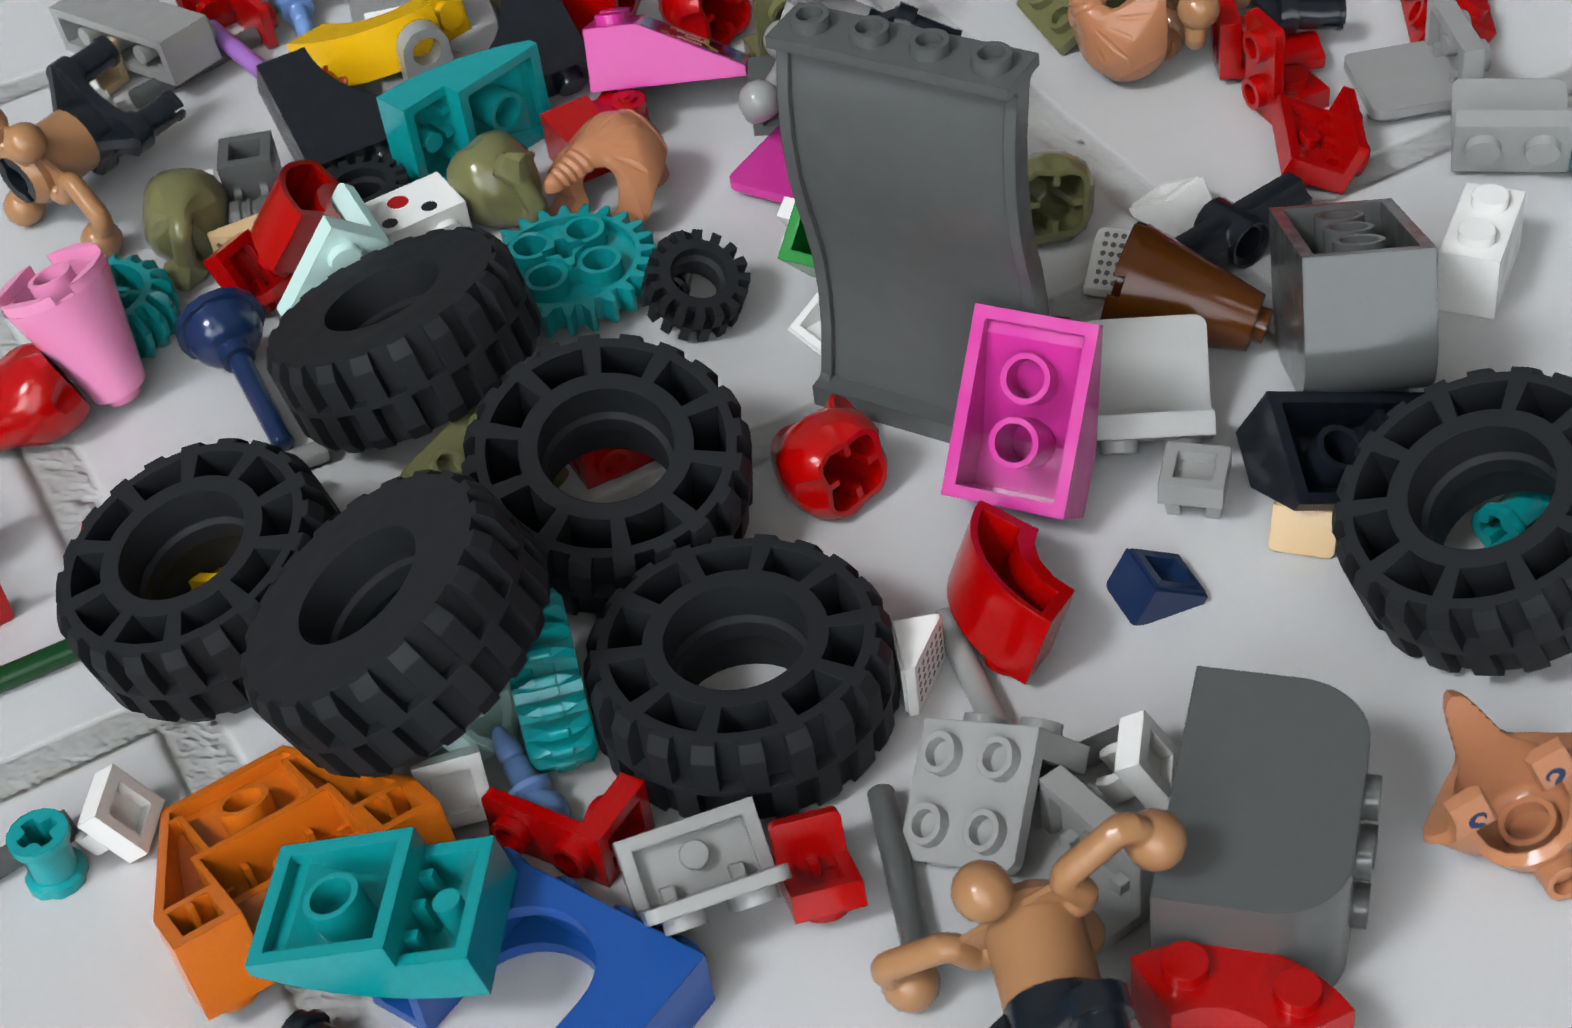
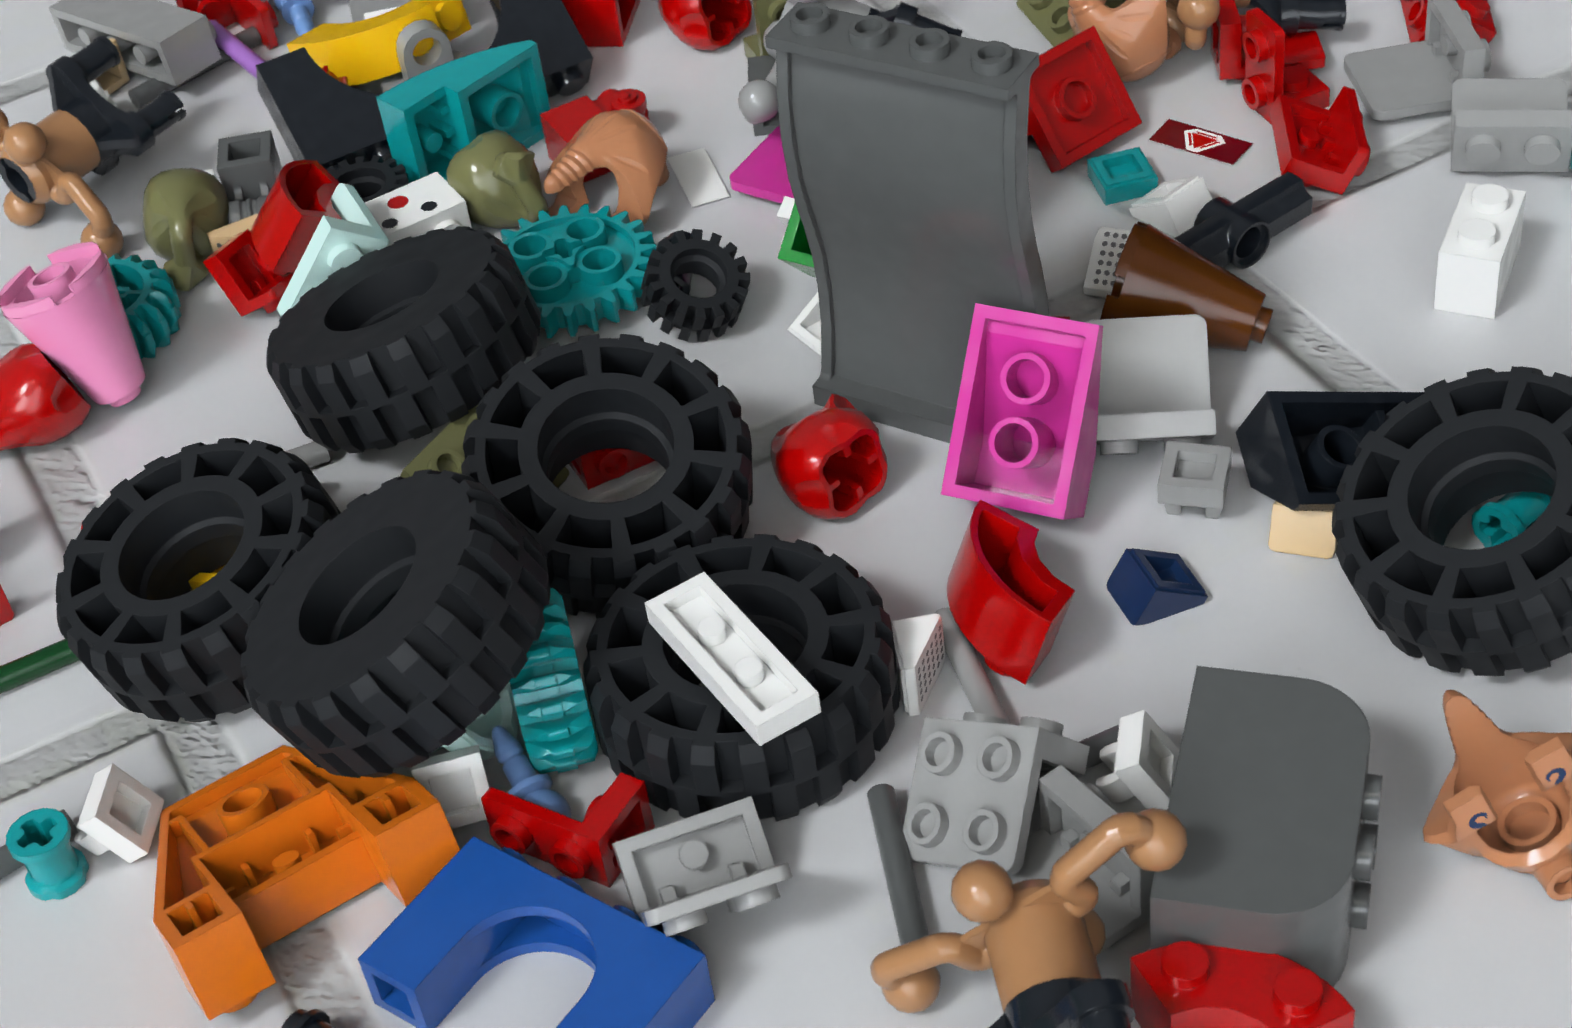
(225, 332): dark blue piece -> none
(385, 916): teal slope -> none
(647, 52): slope -> none
(698, 177): none -> white sticker
(733, 658): none -> white plate
(822, 870): red bracket -> none
(1059, 195): olive piece -> none
(1077, 101): none -> red bracket
(1121, 175): none -> teal tile
(1200, 141): none -> dark red sticker
(1354, 297): dark grey brick -> none

